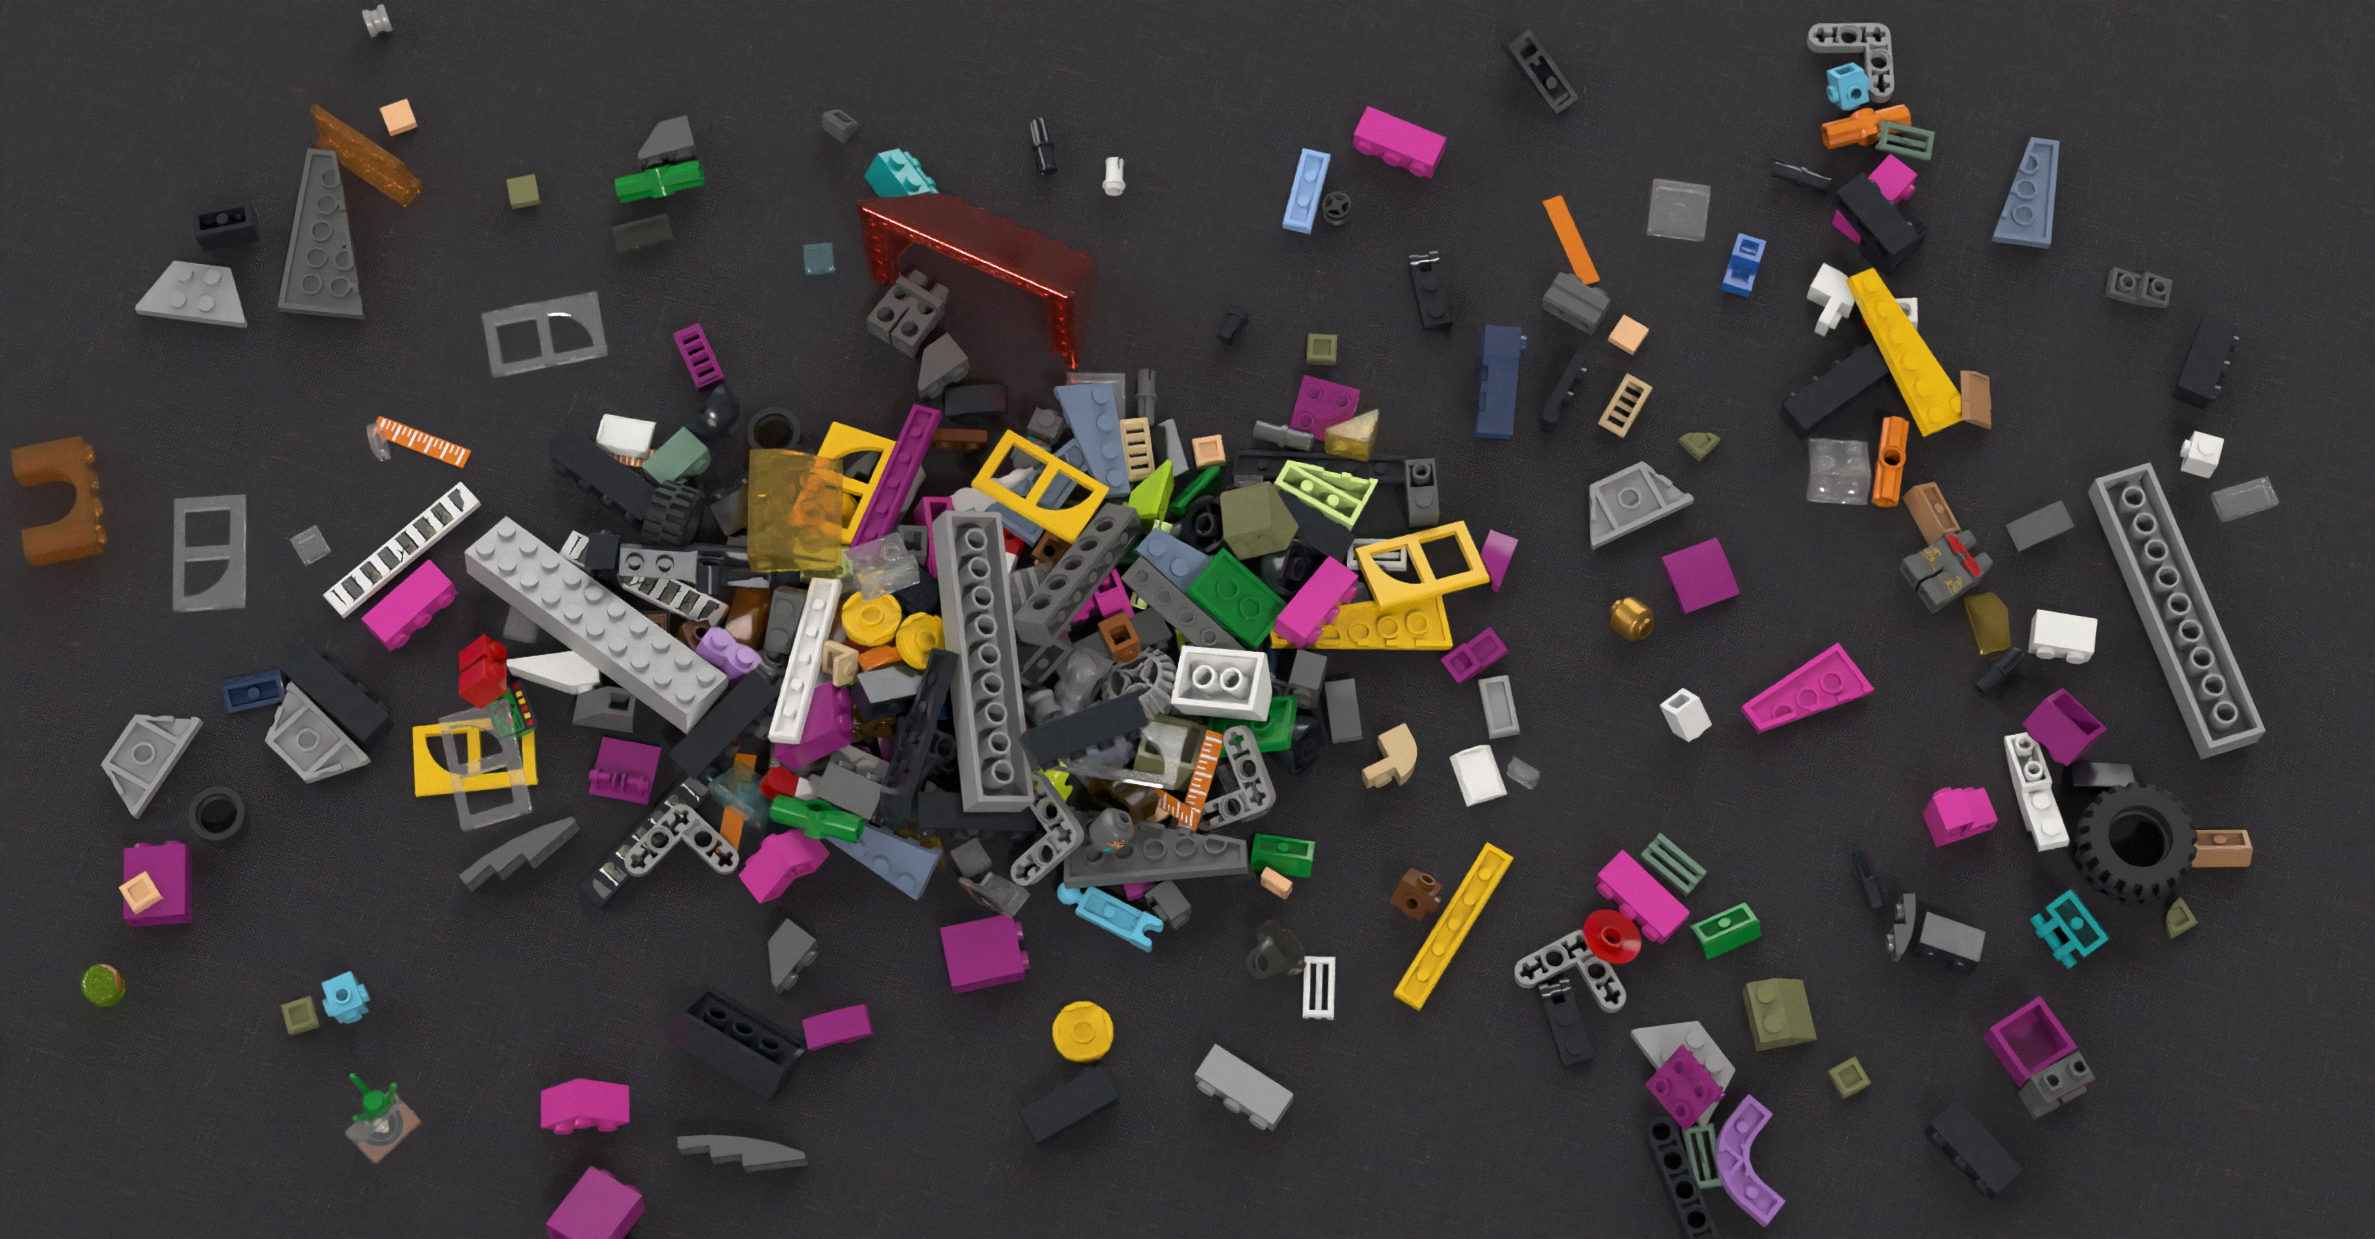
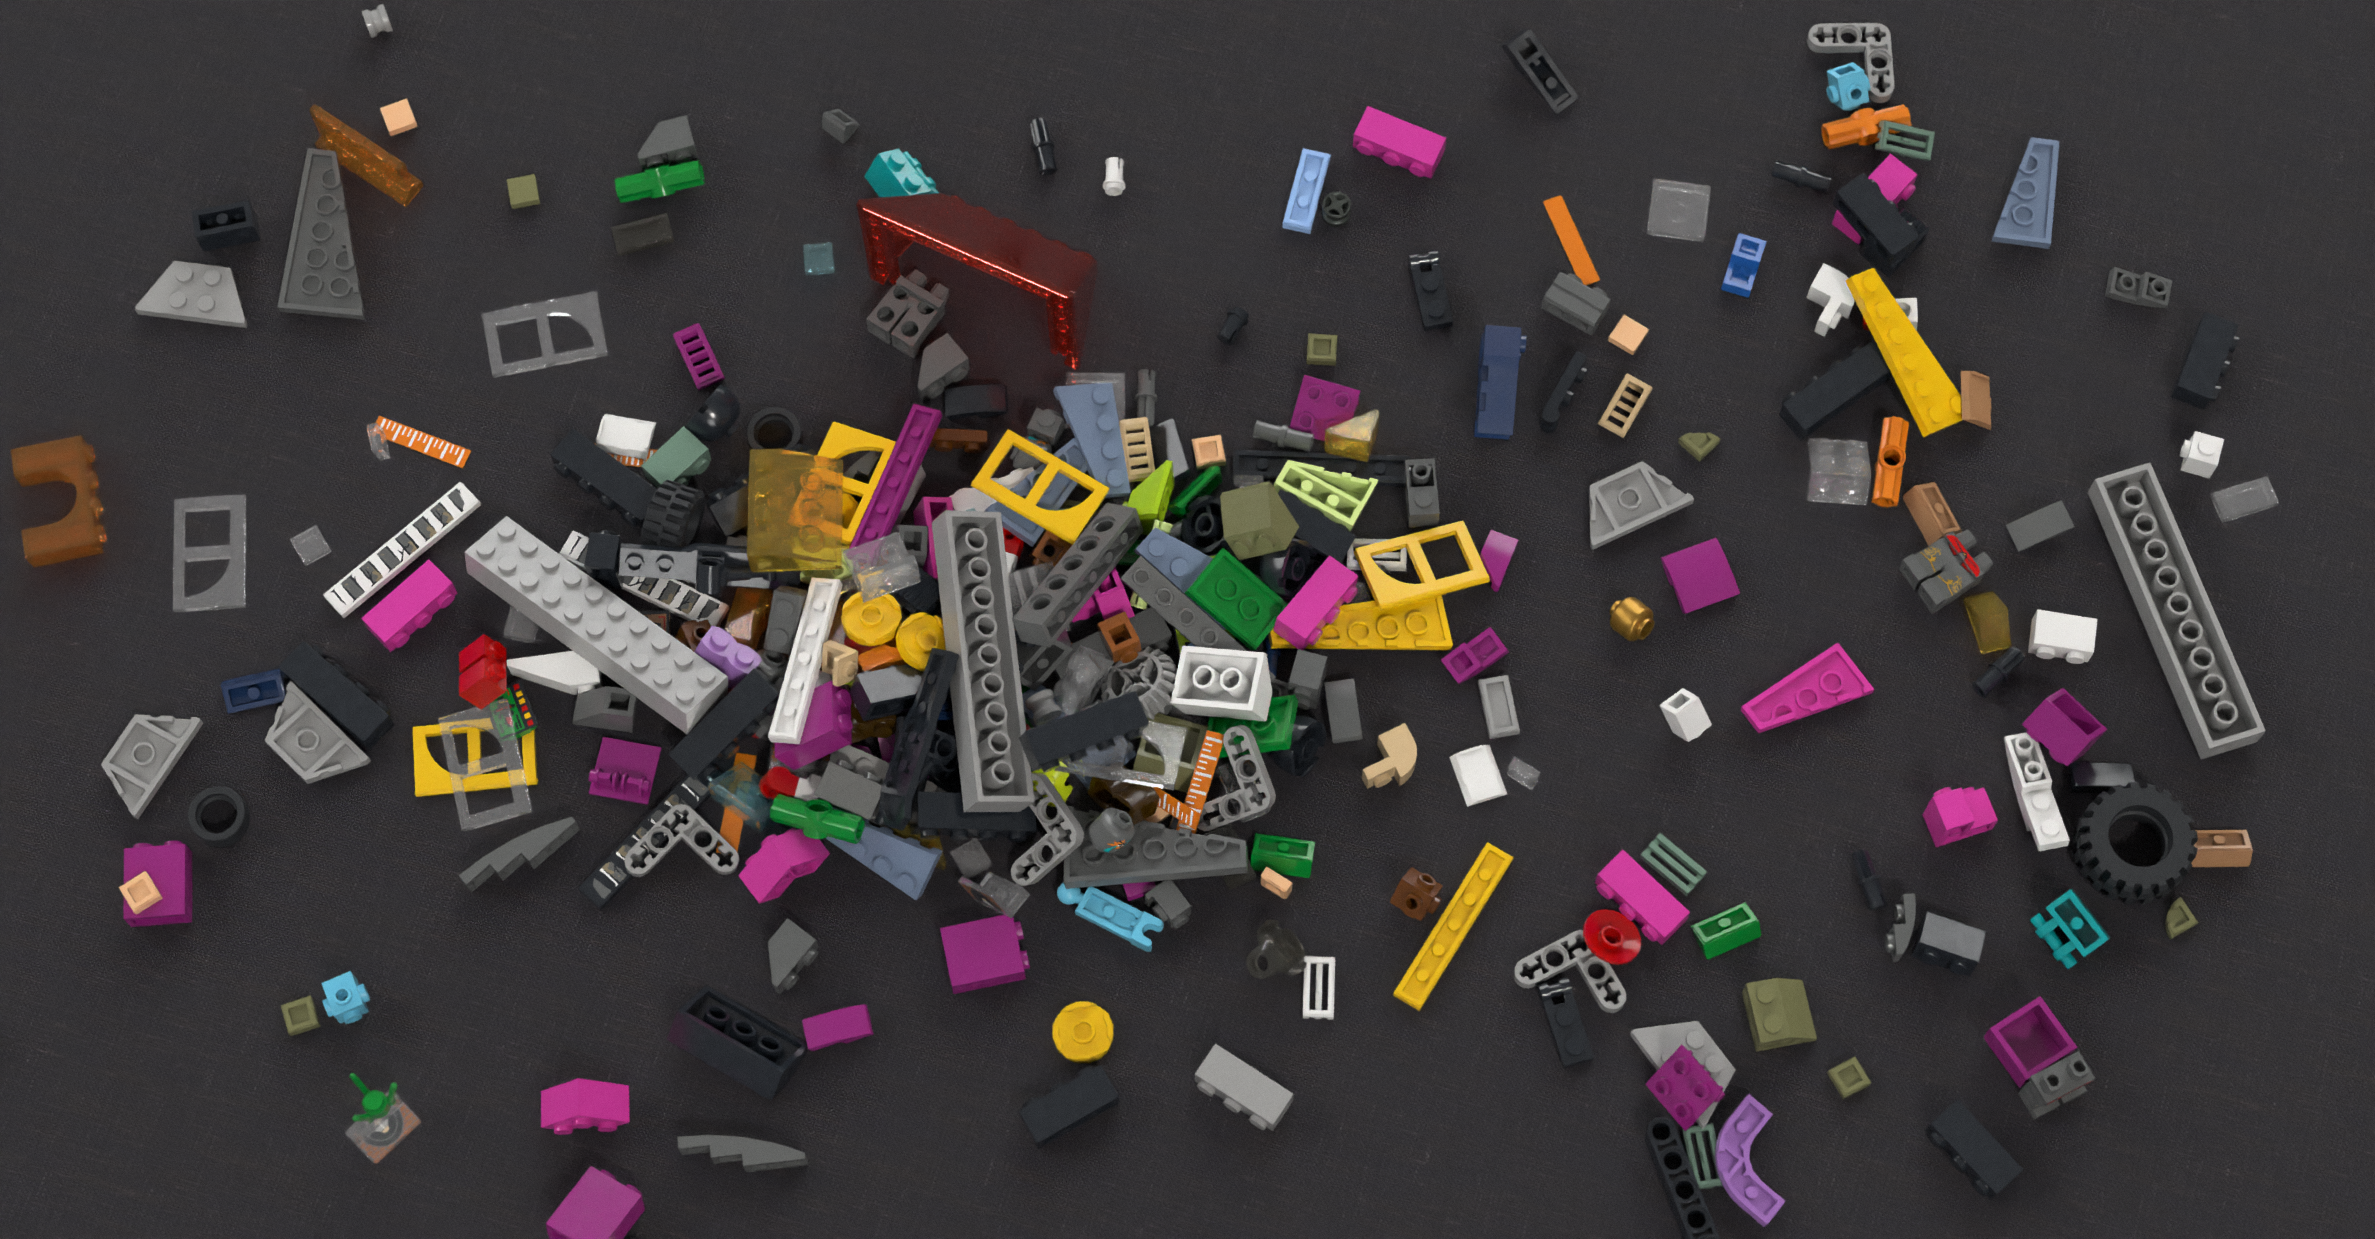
(103, 985): clear neon green head -> none

